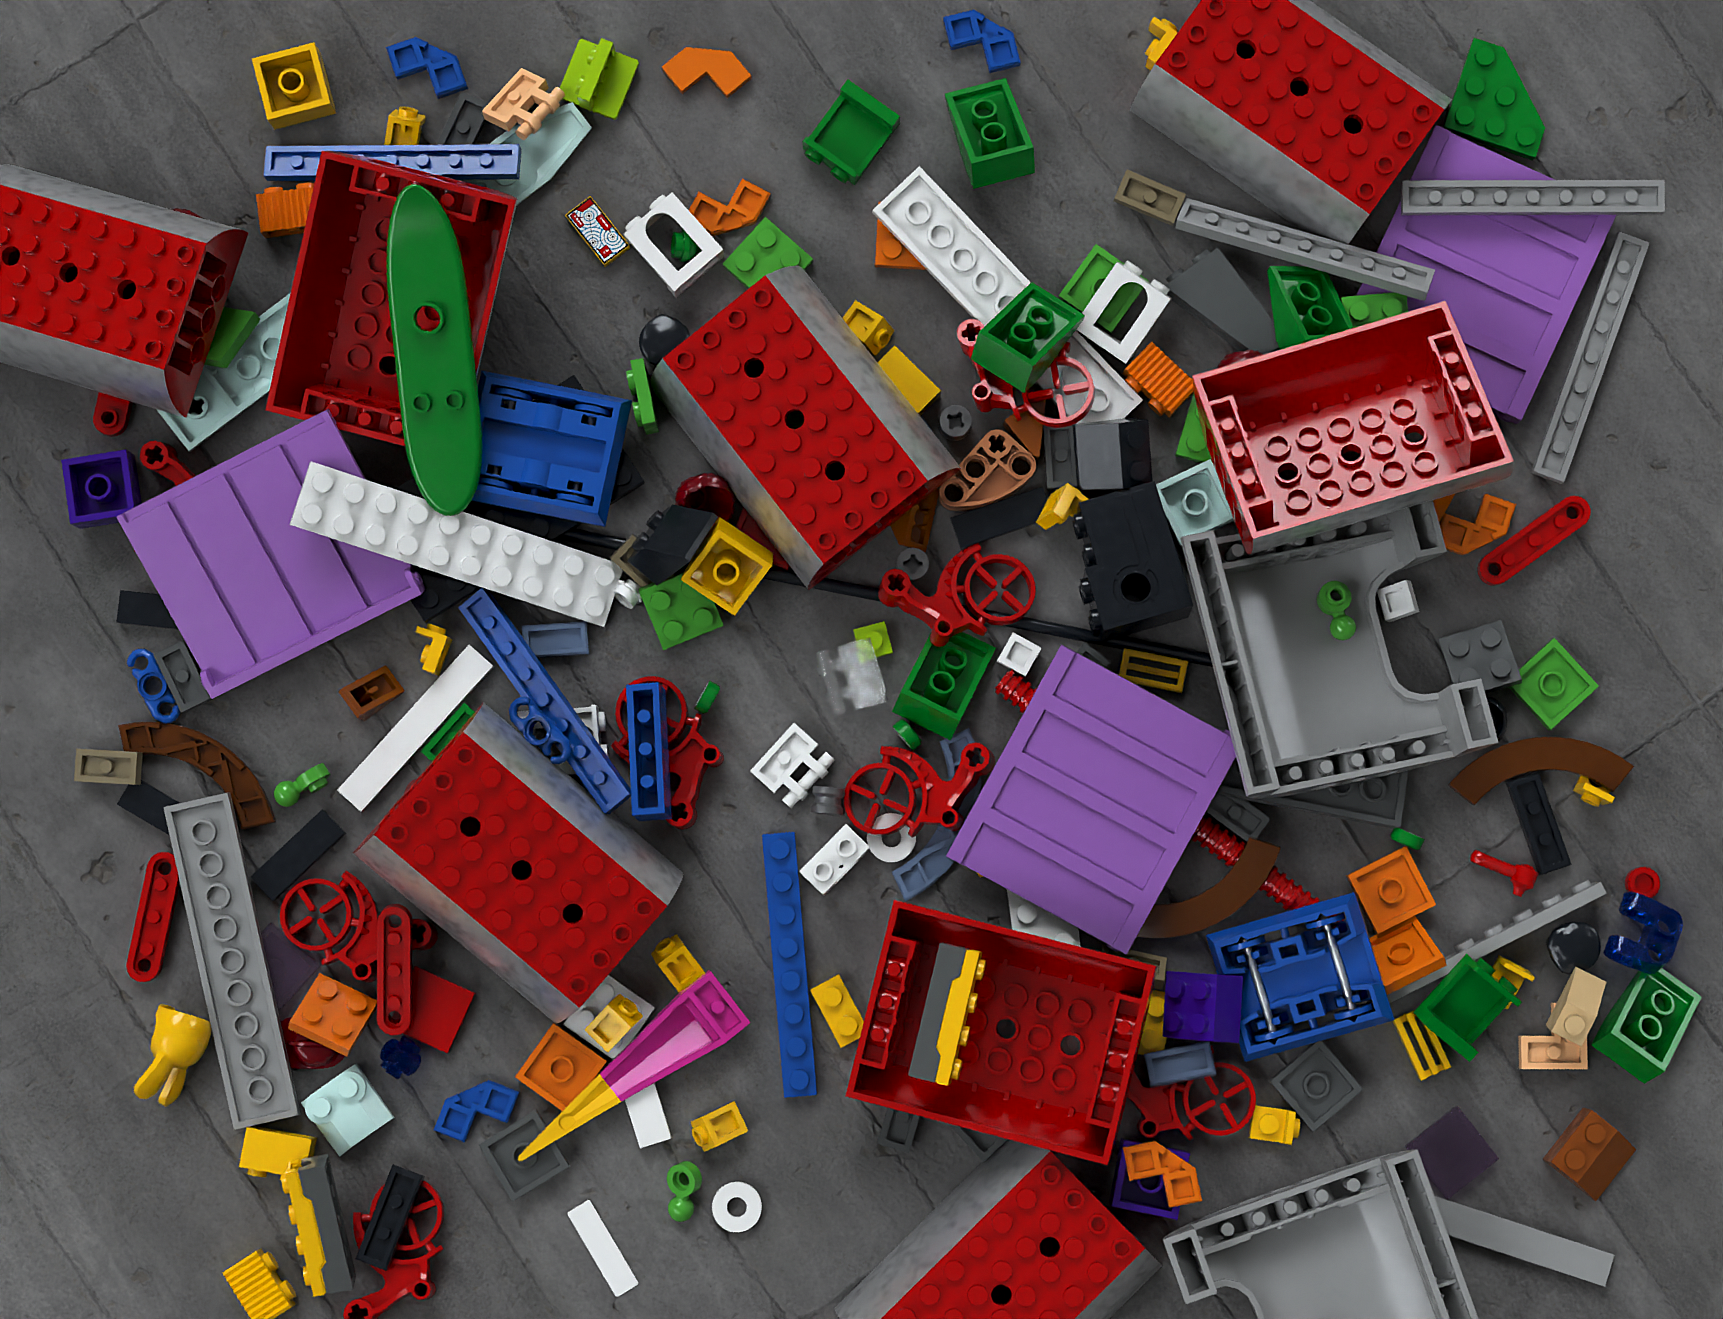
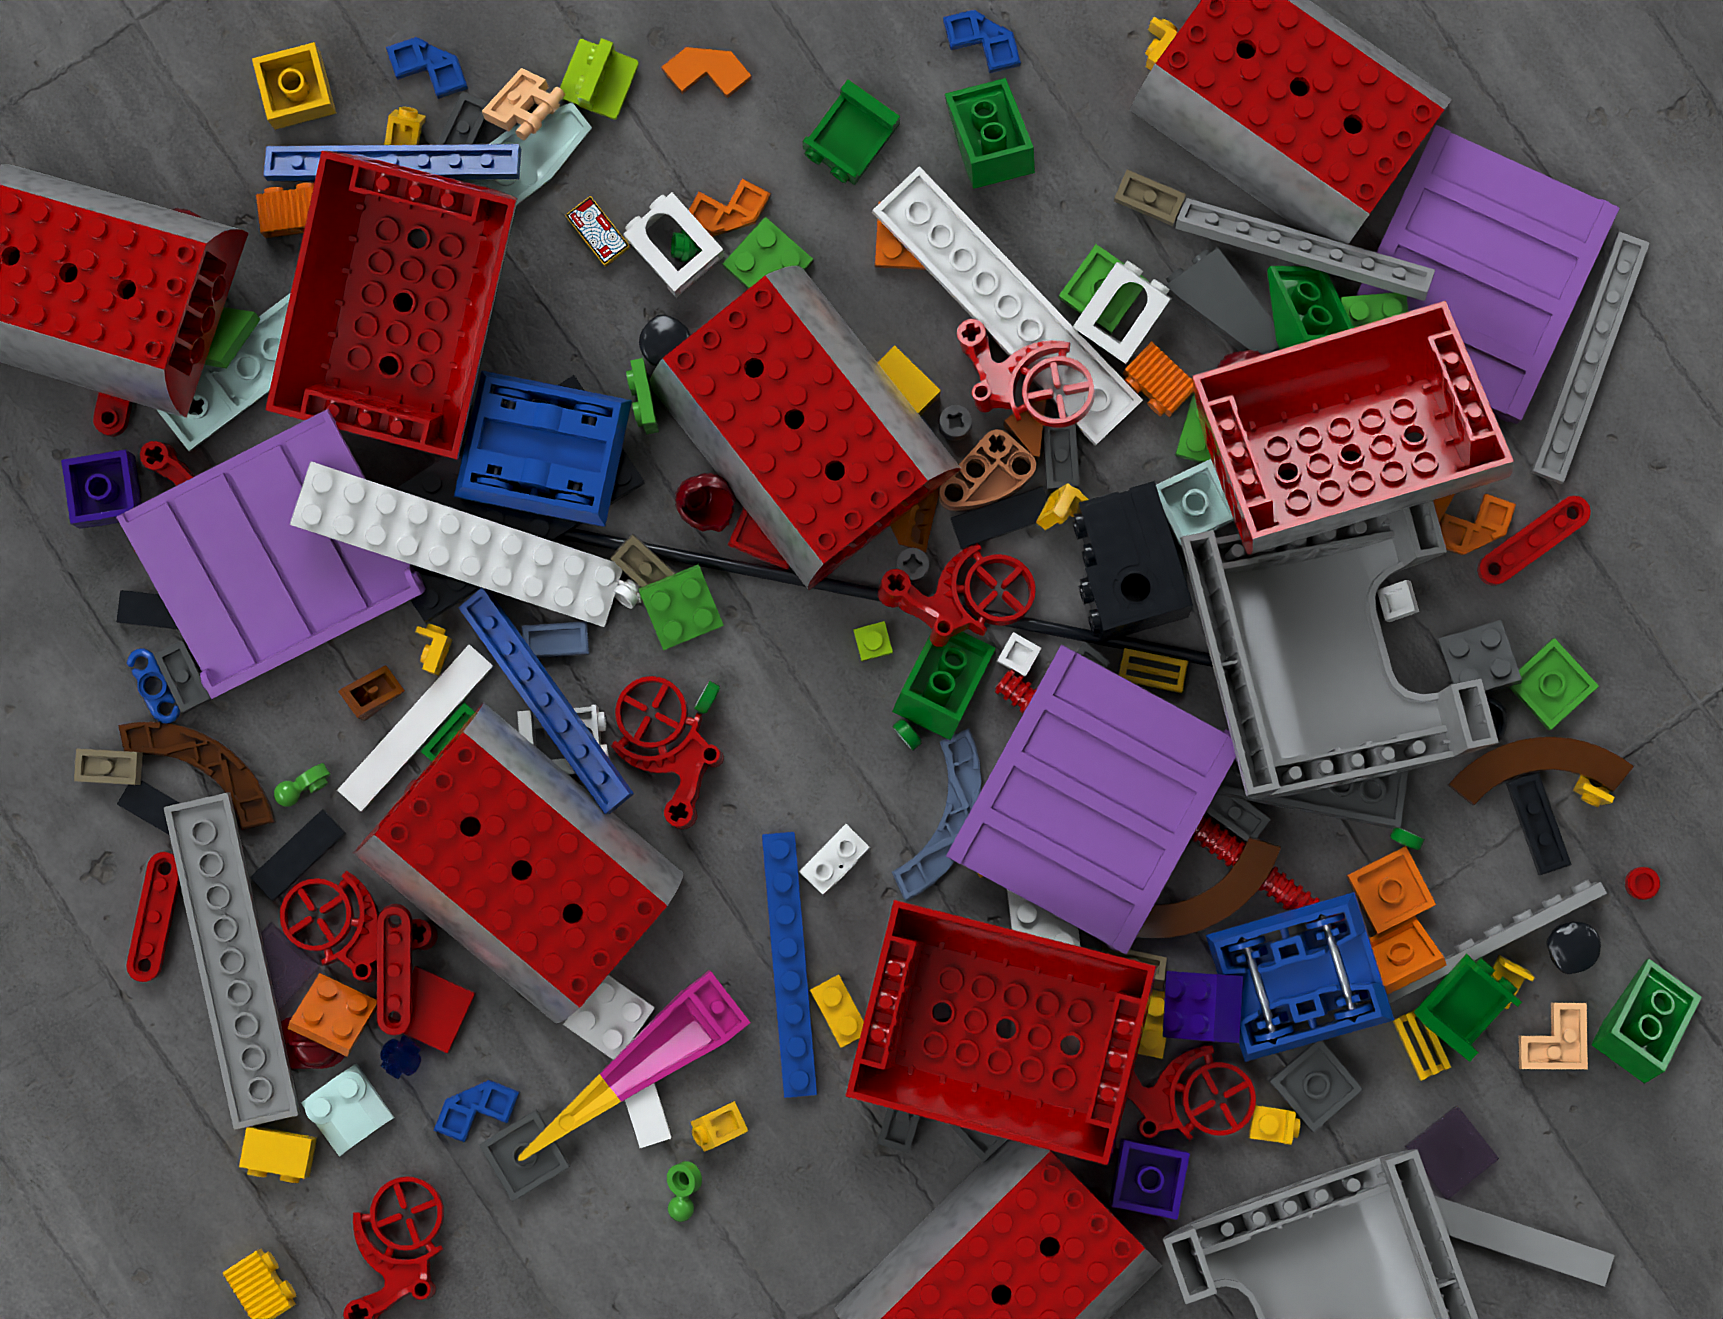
(176, 1045): yellow piece -> none
(319, 1225): piece -> none
(390, 1217): black tile -> none
(436, 365): green piece -> none
(526, 725): blue piece -> none
(560, 1067): orange plate -> none
(602, 1248): white sticker -> none
(613, 1022): yellow bracket -> none
(648, 751): blue brick -> none
(670, 541): black slope -> none
(677, 962): yellow bracket -> none
(727, 566): yellow slope -> none
(736, 1223): white piece -> none
(784, 758): white plate -> none
(827, 800): flat silver wheel -> none
(861, 673): clear plate -> none
(868, 327): yellow bracket -> none
(886, 853): white piece -> none
(940, 797): red piece -> none
(946, 1014): piece -> none
(1026, 337): green slope -> none
(1112, 454): black slope -> none
(1178, 1176): orange tile -> none
(1180, 1064): sand blue tile -> none
(1342, 626): bright green plate -> none
(1493, 103): green plate -> none
(1521, 876): red piece -> none
(1533, 197): light grey plate -> none
(1577, 1006): tan slope -> none
(1590, 1153): dark orange slope -> none
(1636, 954): clear blue piece -> none

